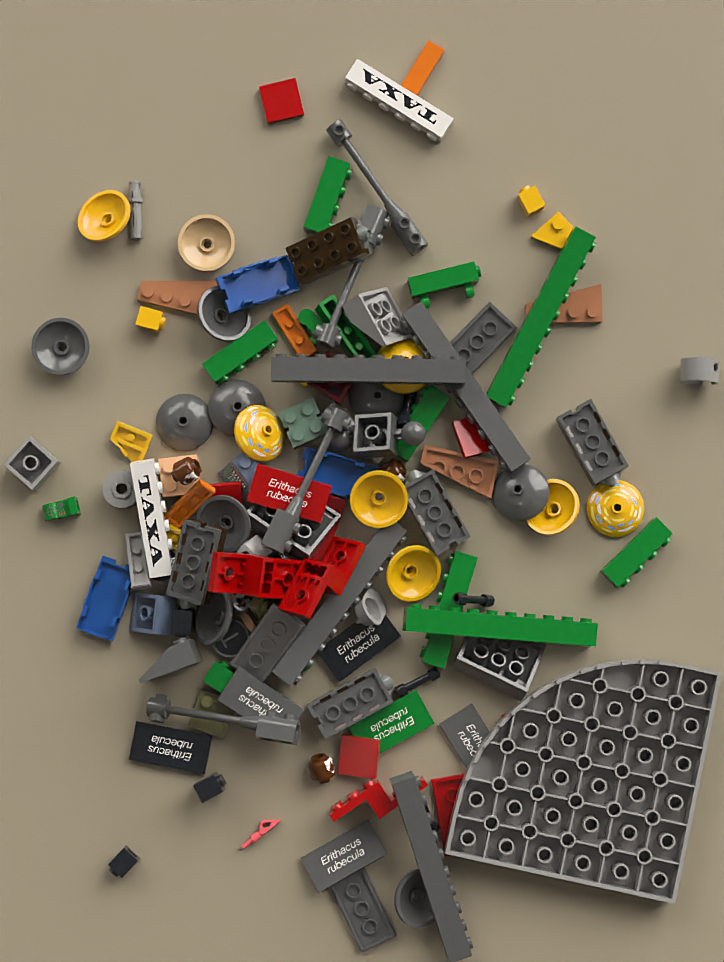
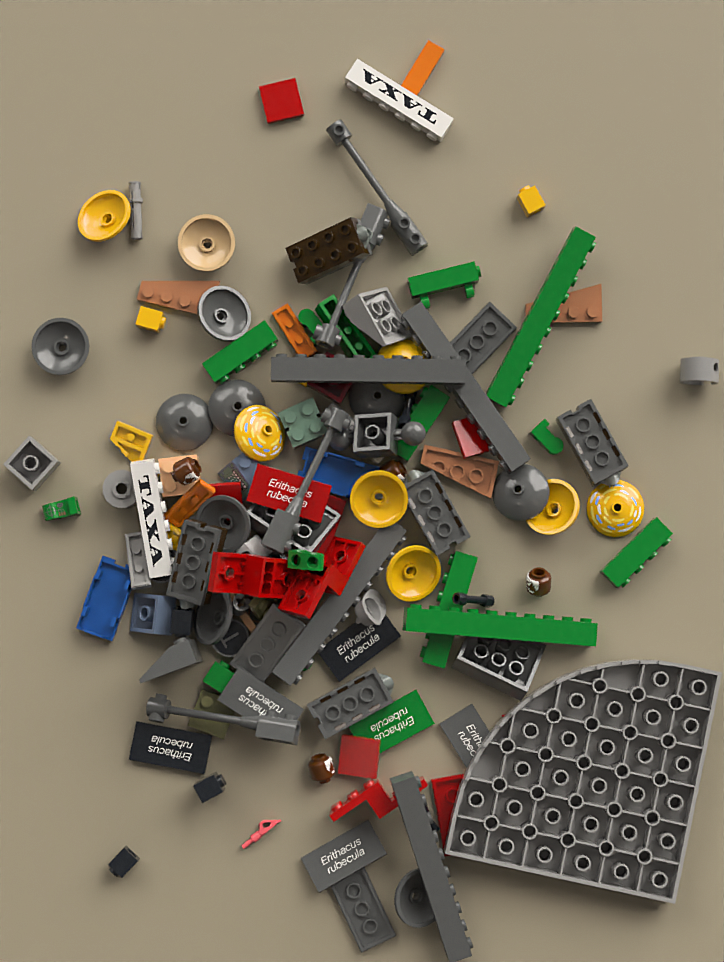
(258, 283): blue piece -> none
(306, 560): none -> green leg
(327, 195): green brick -> none
(403, 689): black bar -> none
(538, 582): none -> reddish brown head
(546, 439): none -> green leg
(554, 231): yellow wing -> none

